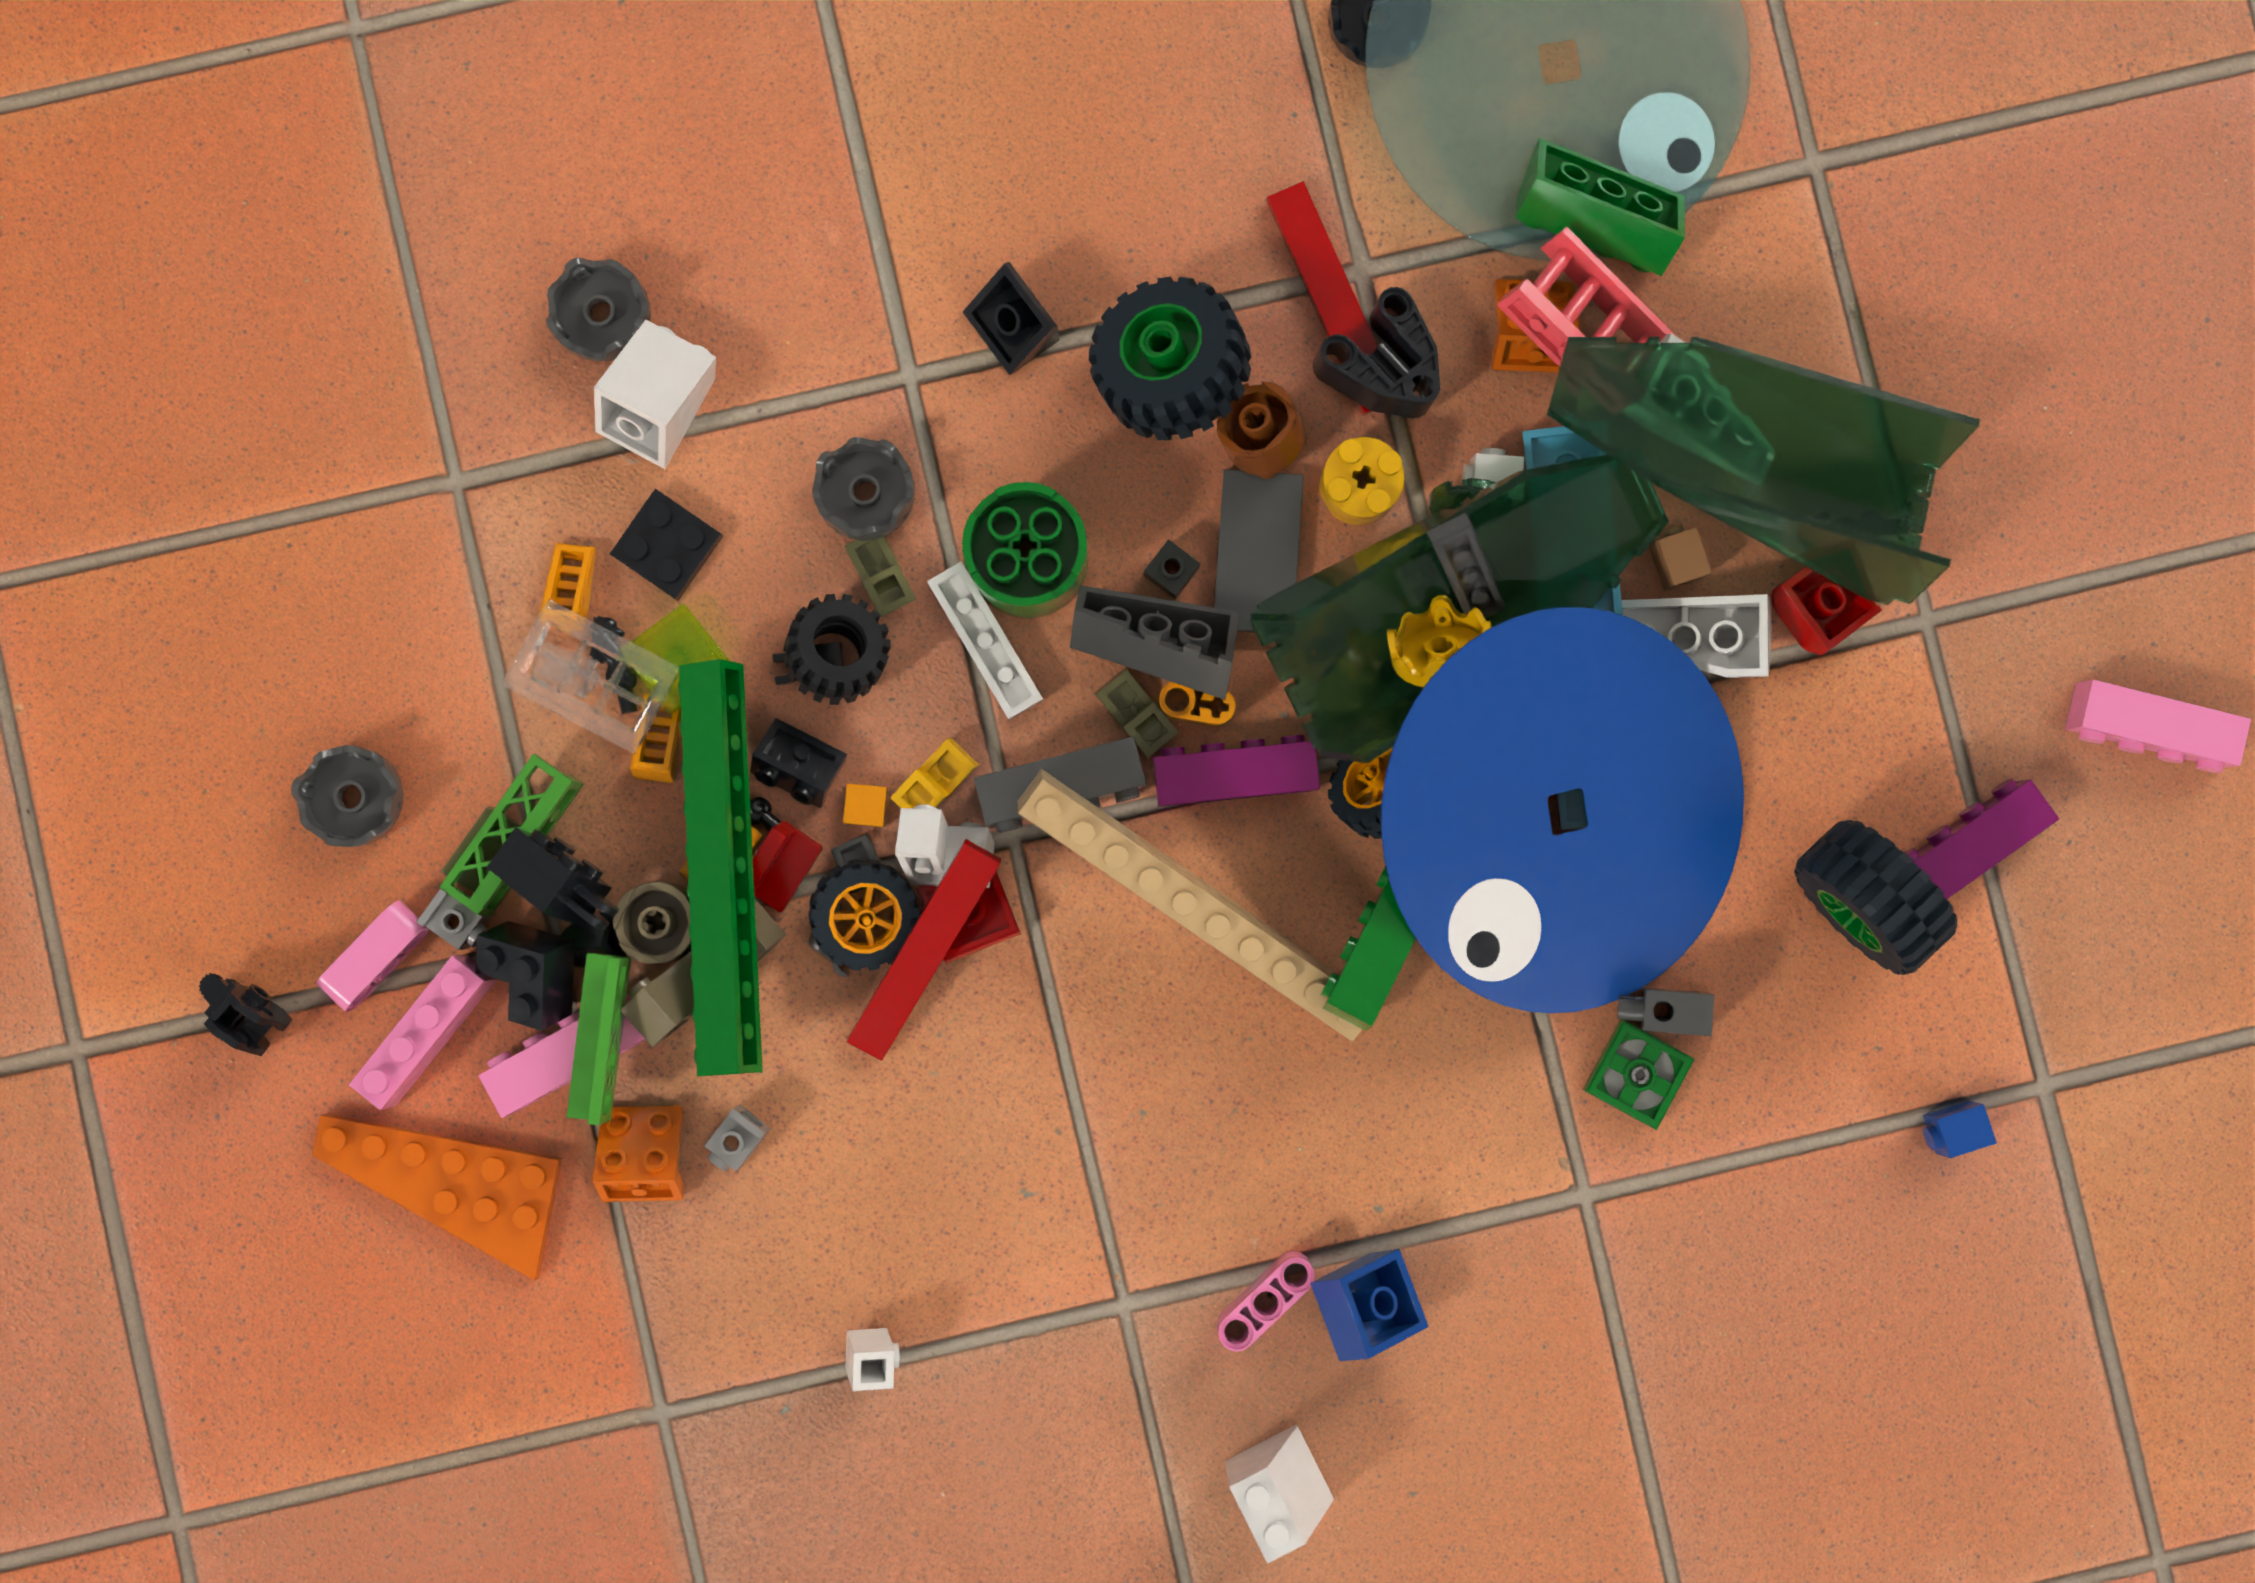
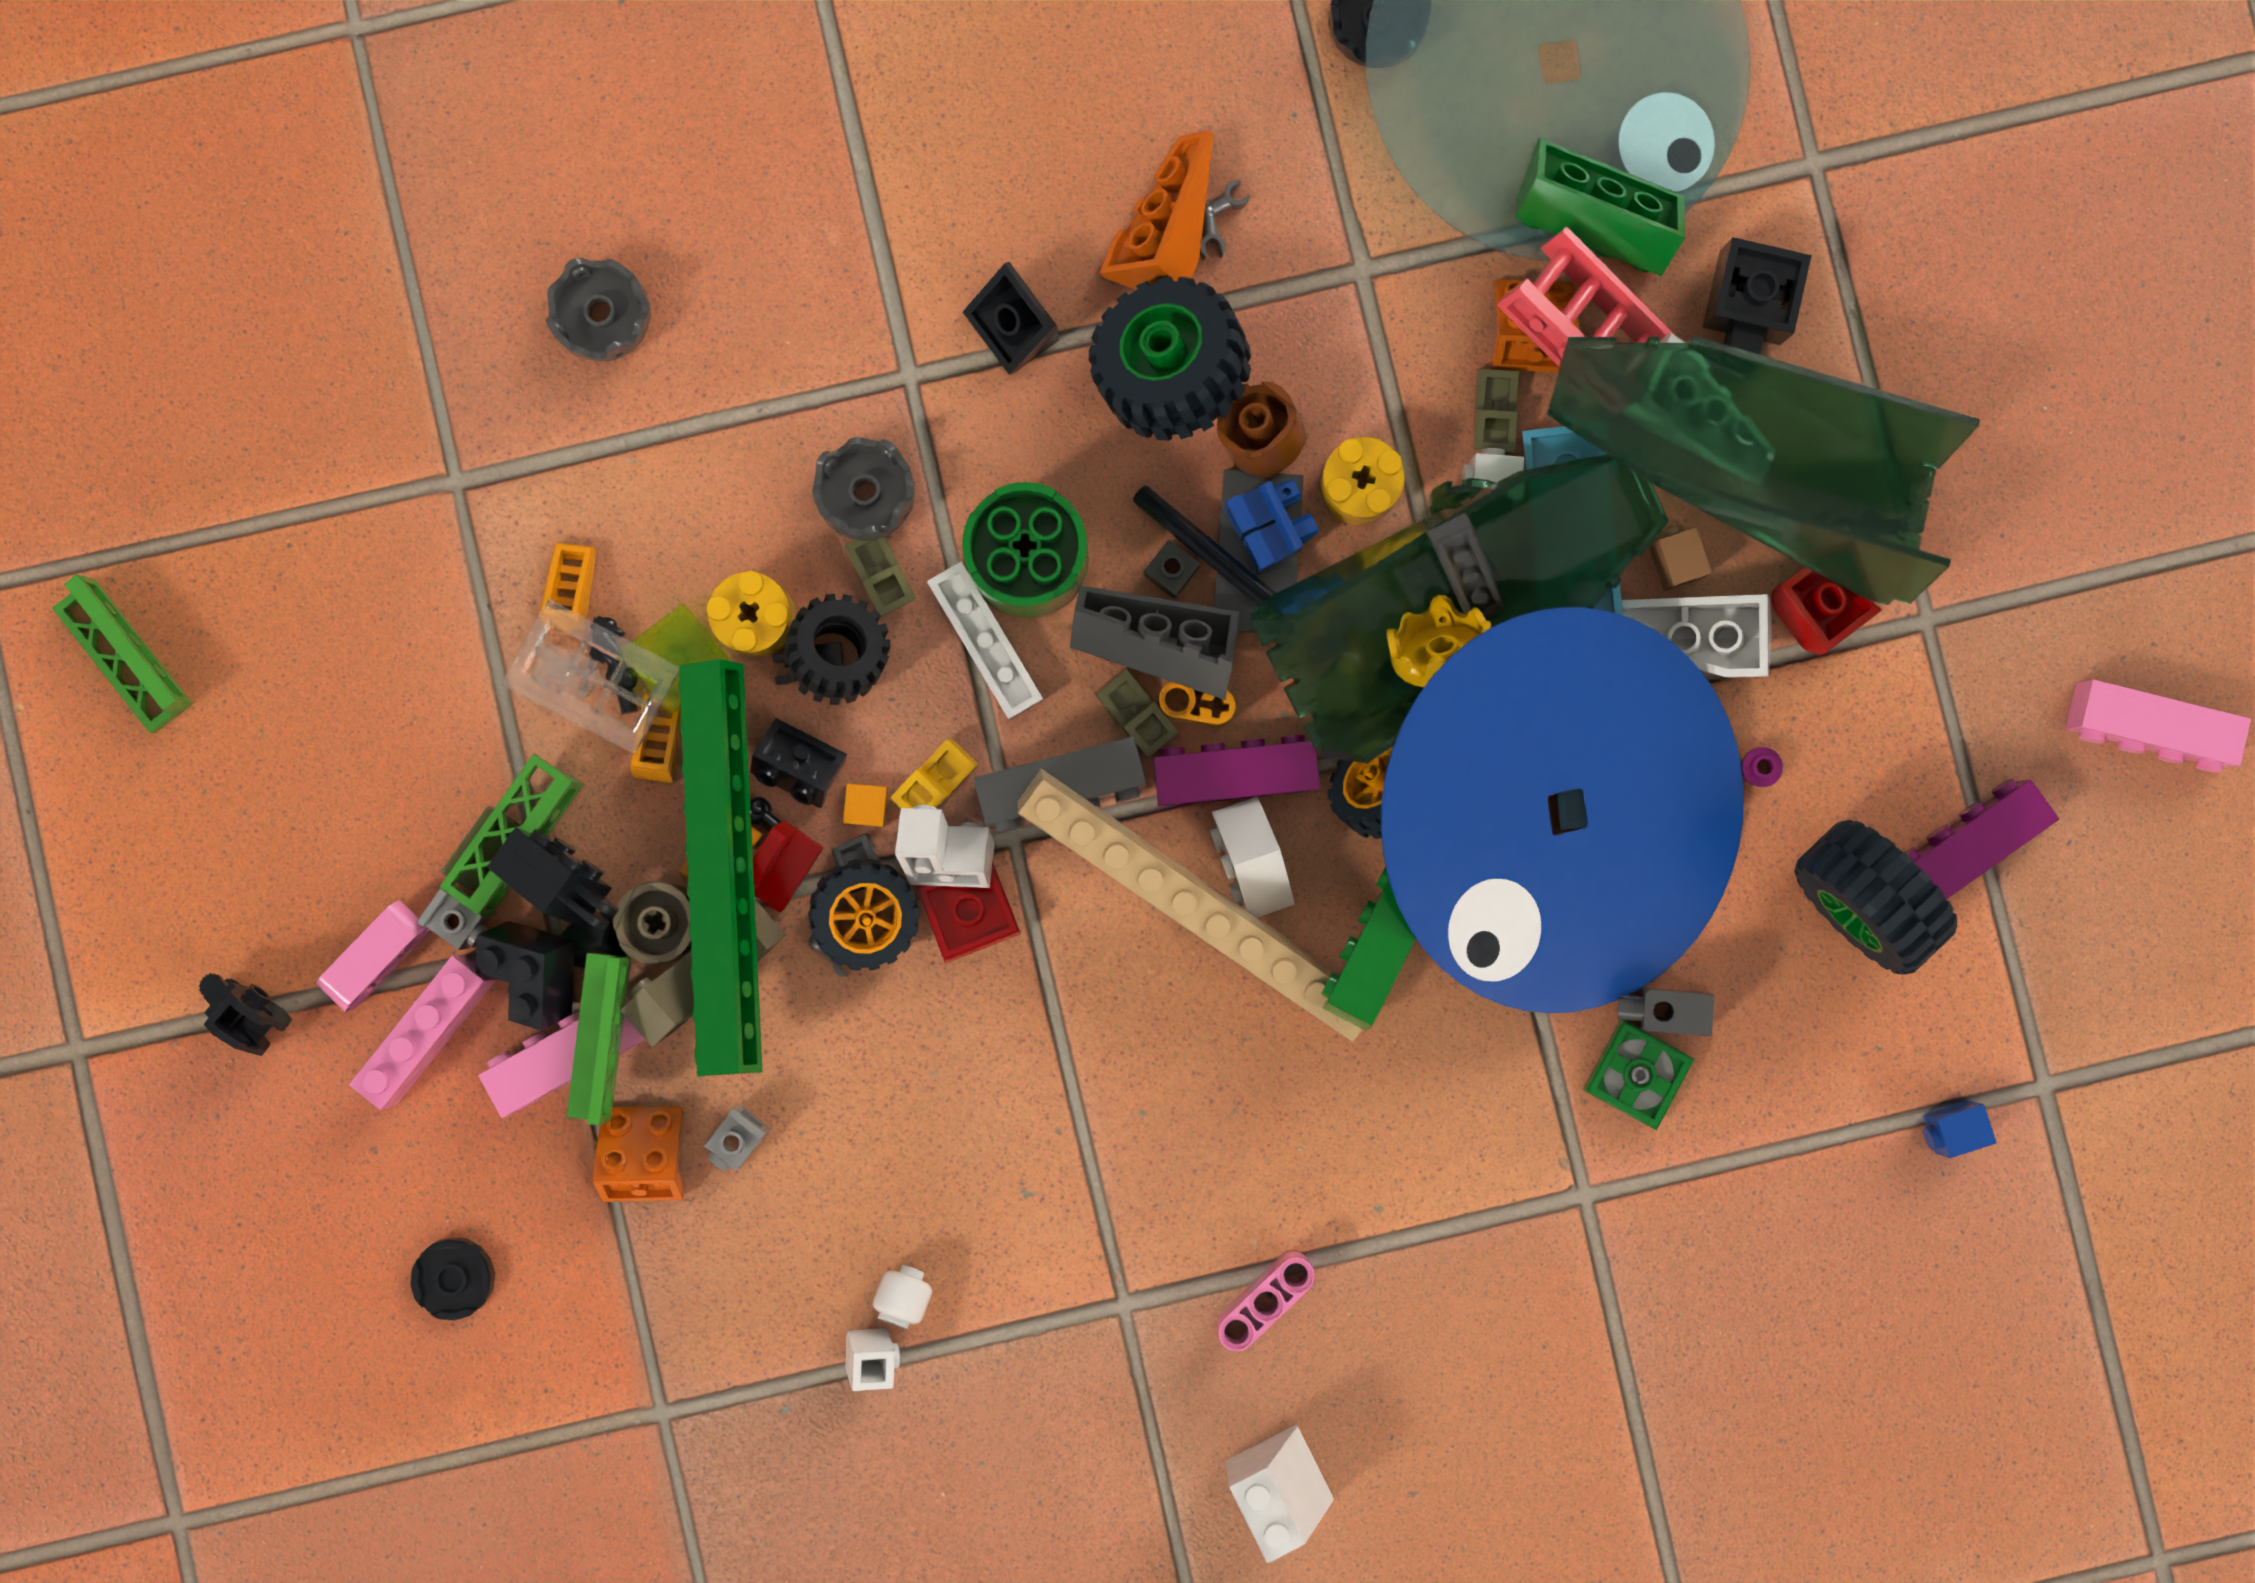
(128, 649): none -> bright green fence
(321, 796): dark grey plate -> none
(452, 1278): none -> black tile
(469, 1188): orange wing -> none
(653, 392): white slope -> none
(666, 544): black plate -> none
(728, 614): none -> yellow brick
(902, 1297): none -> white head
(924, 949): red tile -> none
(1169, 222): none -> orange wedge
(1202, 545): none -> black axle
(1215, 208): none -> flat silver arm
(1251, 858): none -> white brick
(1266, 507): none -> blue hips
(1320, 268): red tile -> none
(1369, 1305): blue brick -> none
(1395, 369): black connector -> none
(1496, 409): none -> olive slope
(1750, 293): none -> black brick
(1750, 770): none -> magenta plate

